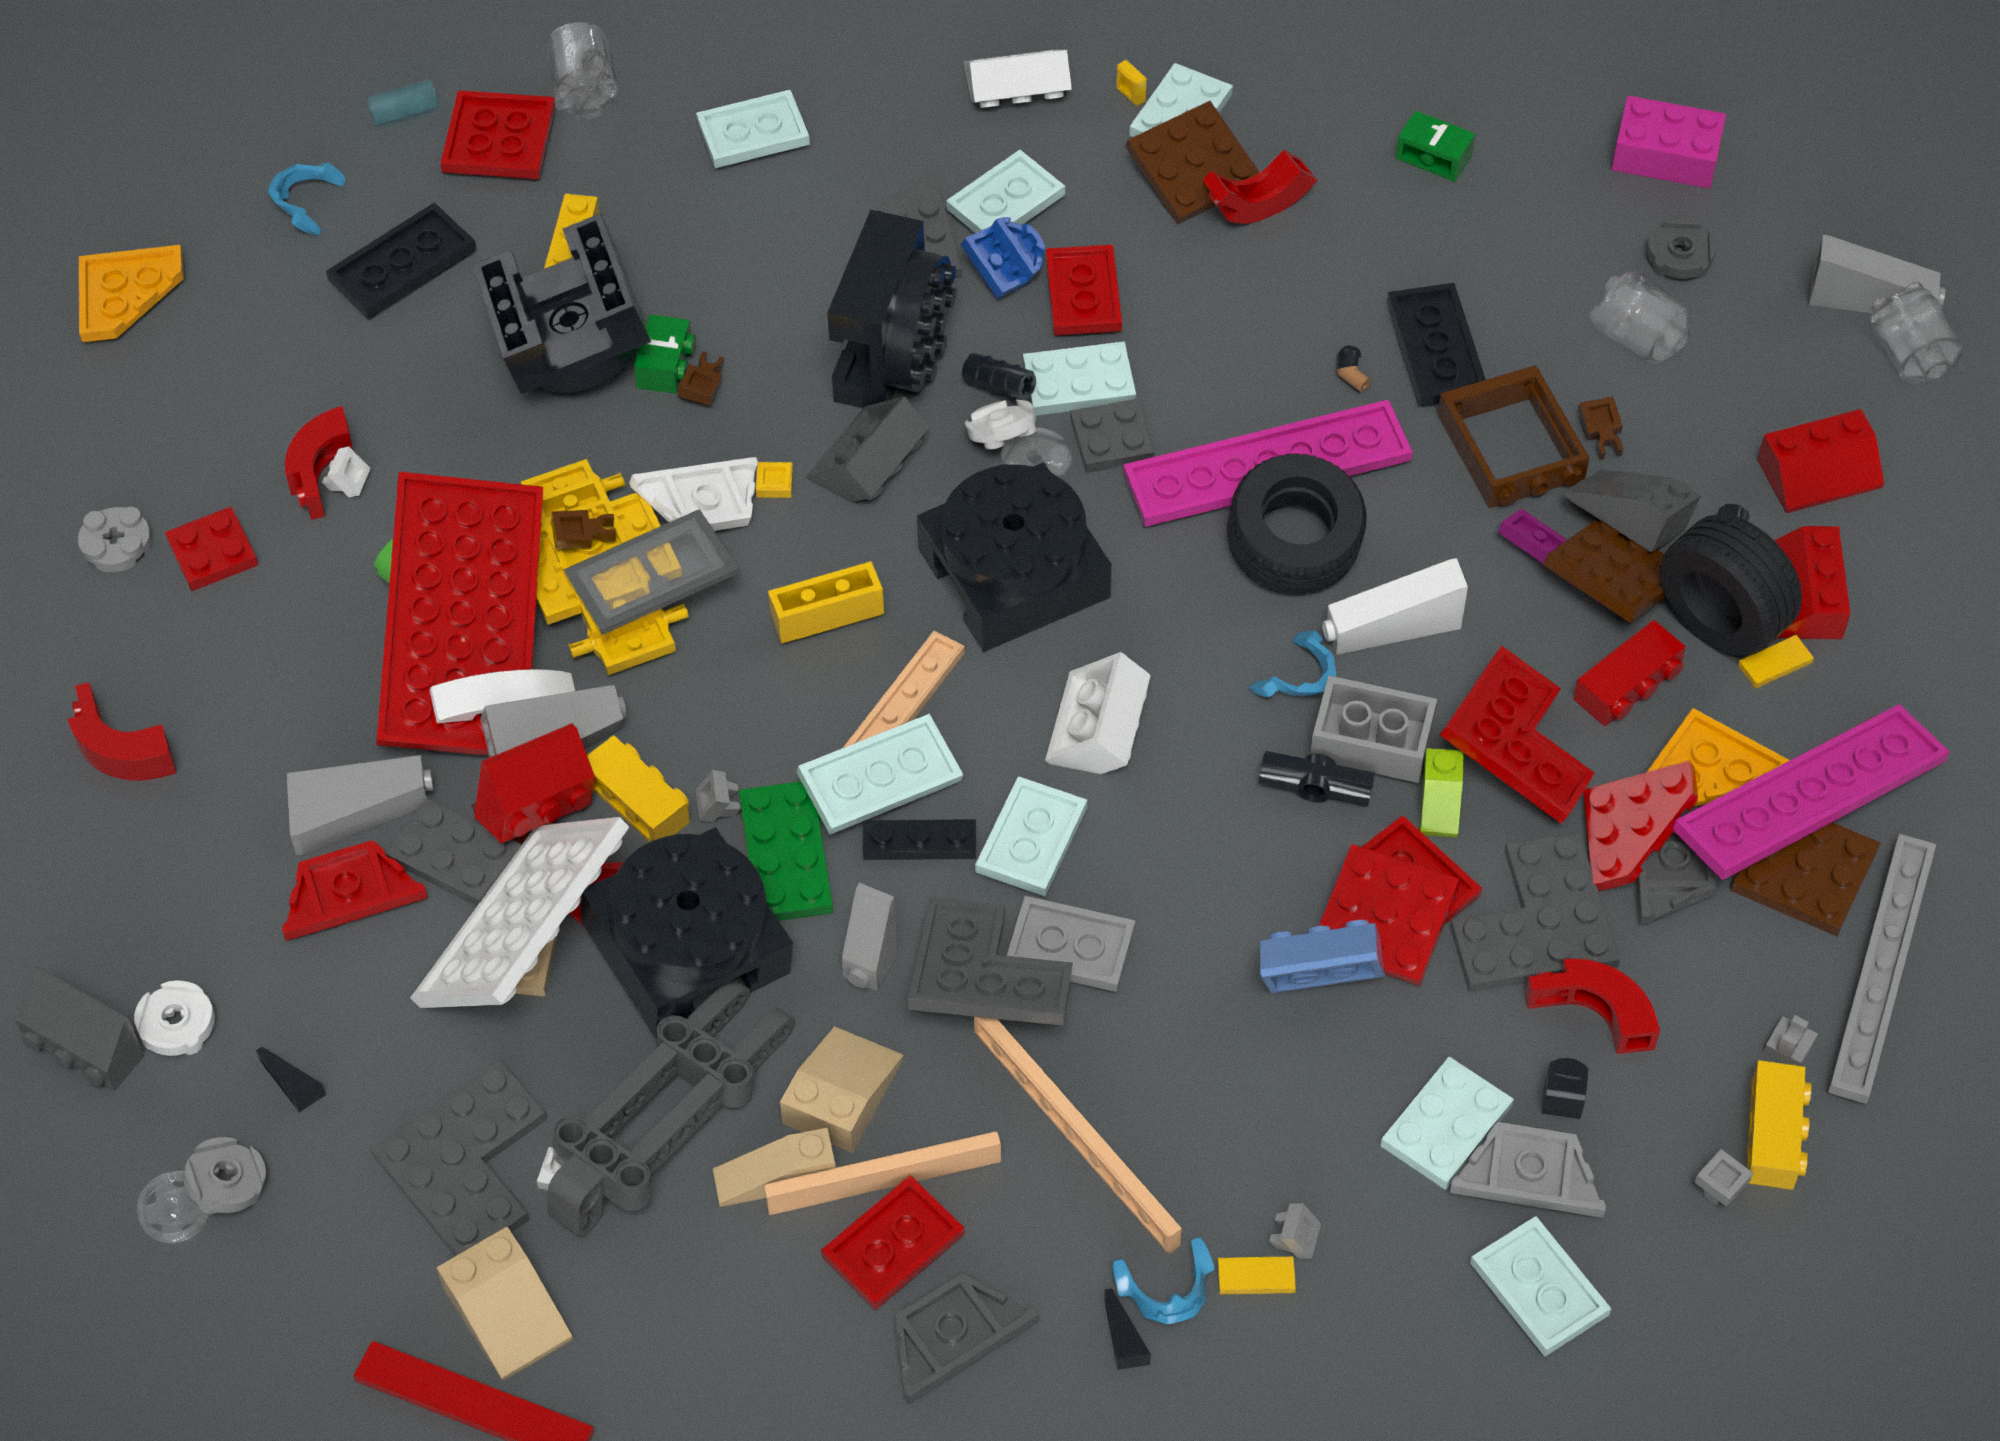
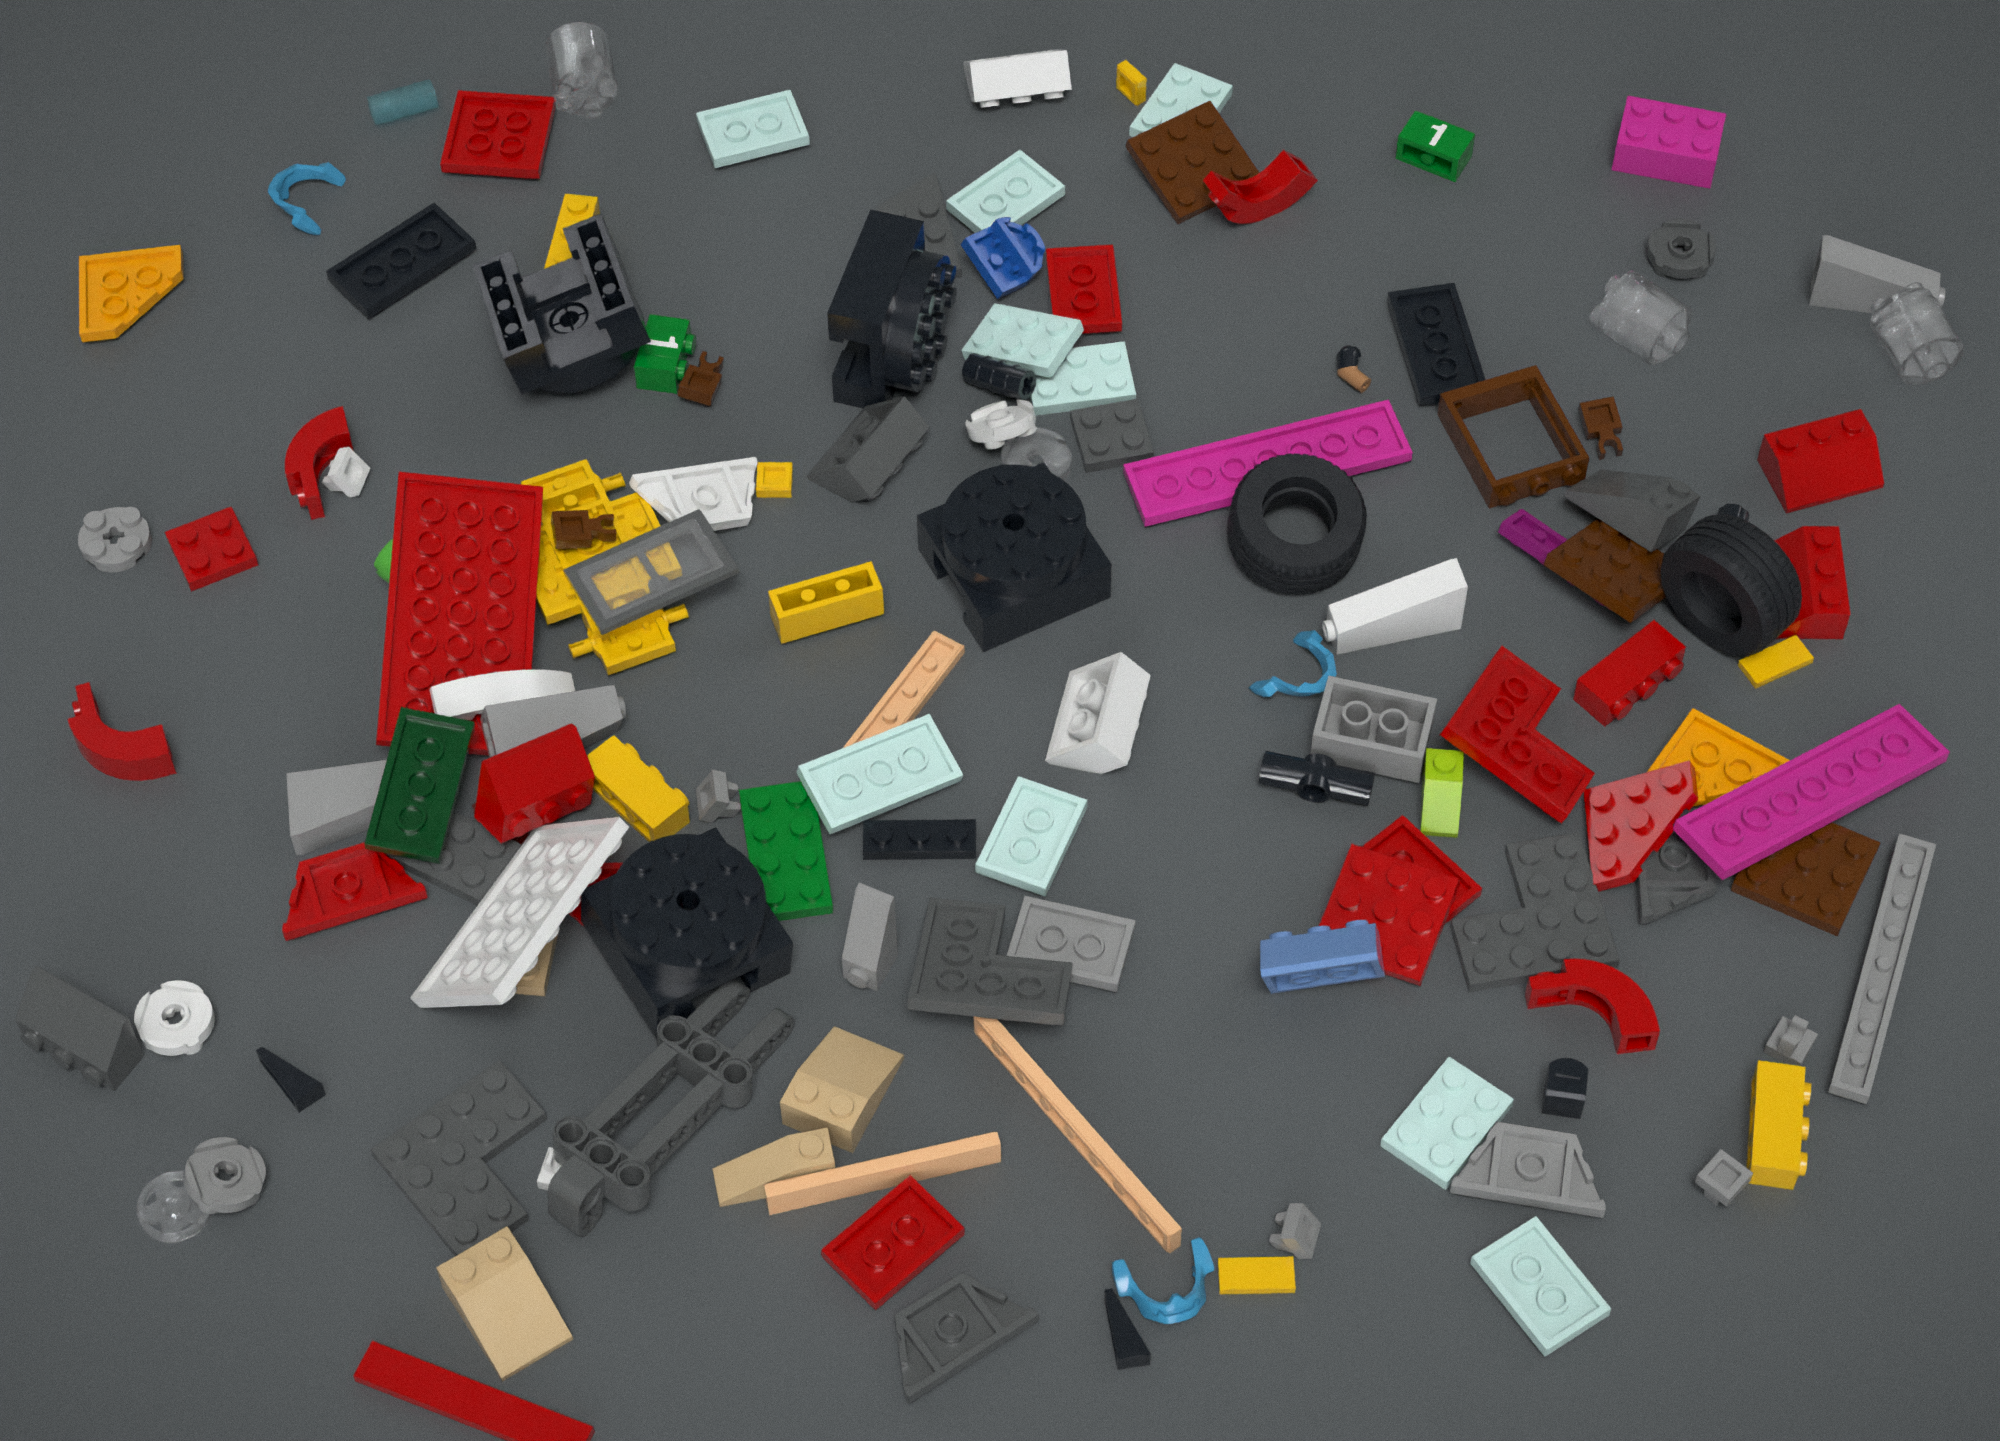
(419, 785): none -> dark green plate
(1025, 338): none -> light aqua plate

